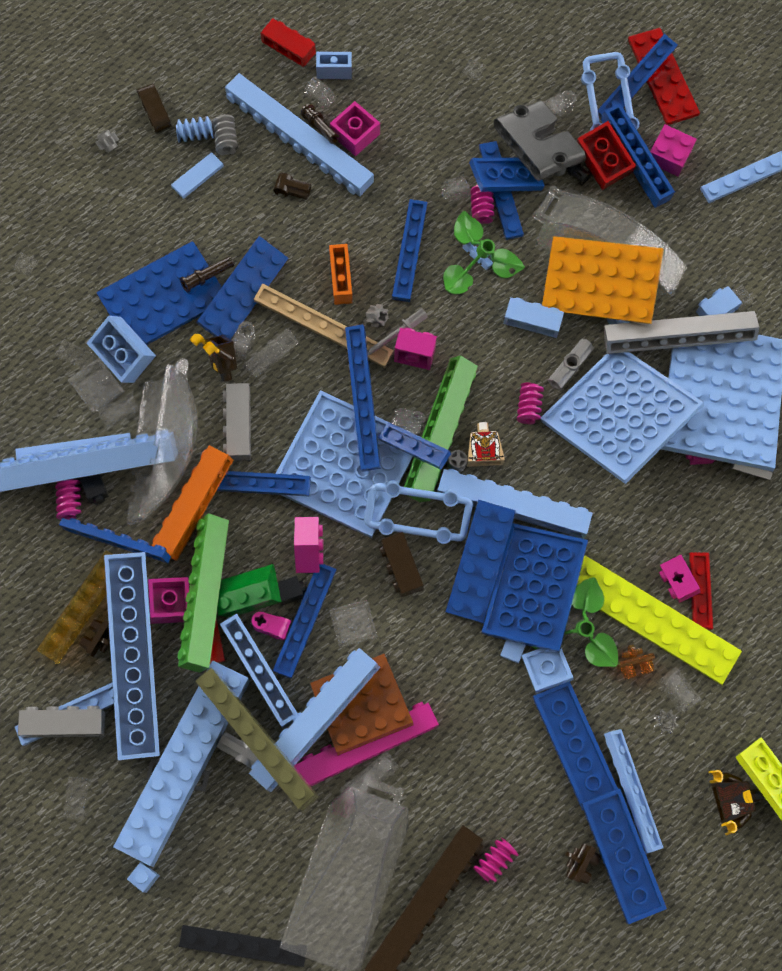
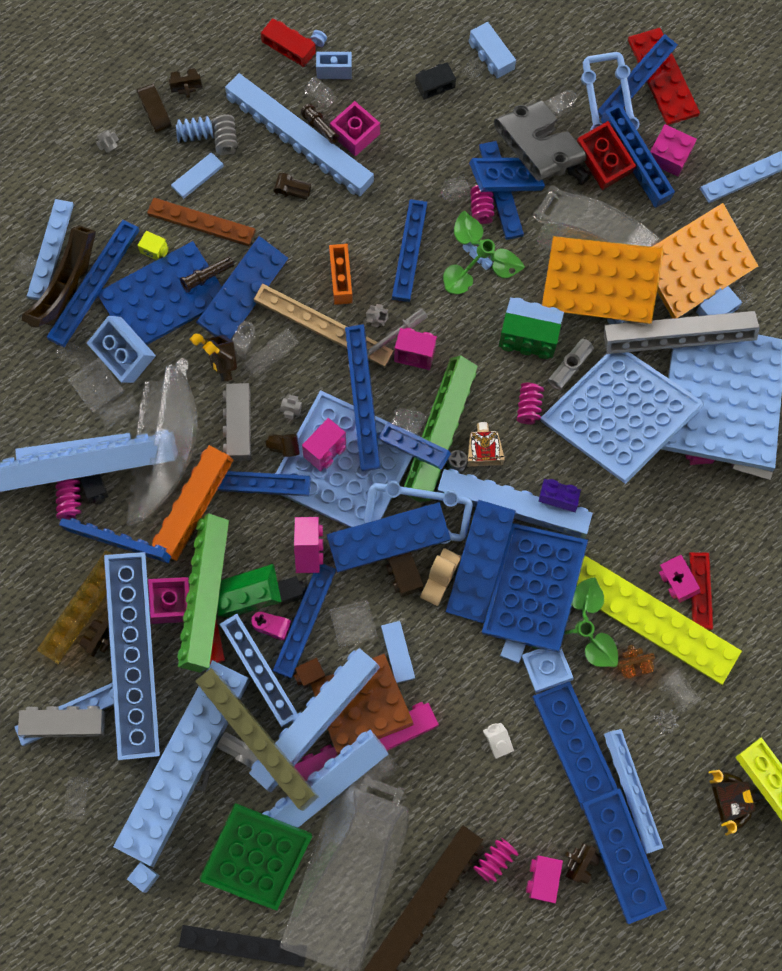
(50, 248): none -> light blue plate
(65, 281): none -> dark brown arch
(93, 283): none -> blue plate
(153, 246): none -> neon yellow brick
(185, 84): none -> dark brown hips
(201, 221): none -> dark orange plate
(255, 857): none -> green plate
(283, 444): none -> dark brown piece
(291, 407): none -> light grey gear
(309, 673): none -> reddish brown brick
(318, 38): none -> light blue bush
(324, 445): none -> dark pink brick
(333, 778): none -> light blue brick
(388, 537): none -> blue plate
(397, 652): none -> light blue tile
(435, 80): none -> black brick
(440, 576): none -> tan beam
(492, 50): none -> light blue brick
(498, 740): none -> white bracket
(529, 335): none -> green brick
(544, 879): none -> dark pink brick
(559, 495): none -> dark purple plate
(701, 260): none -> light orange plate

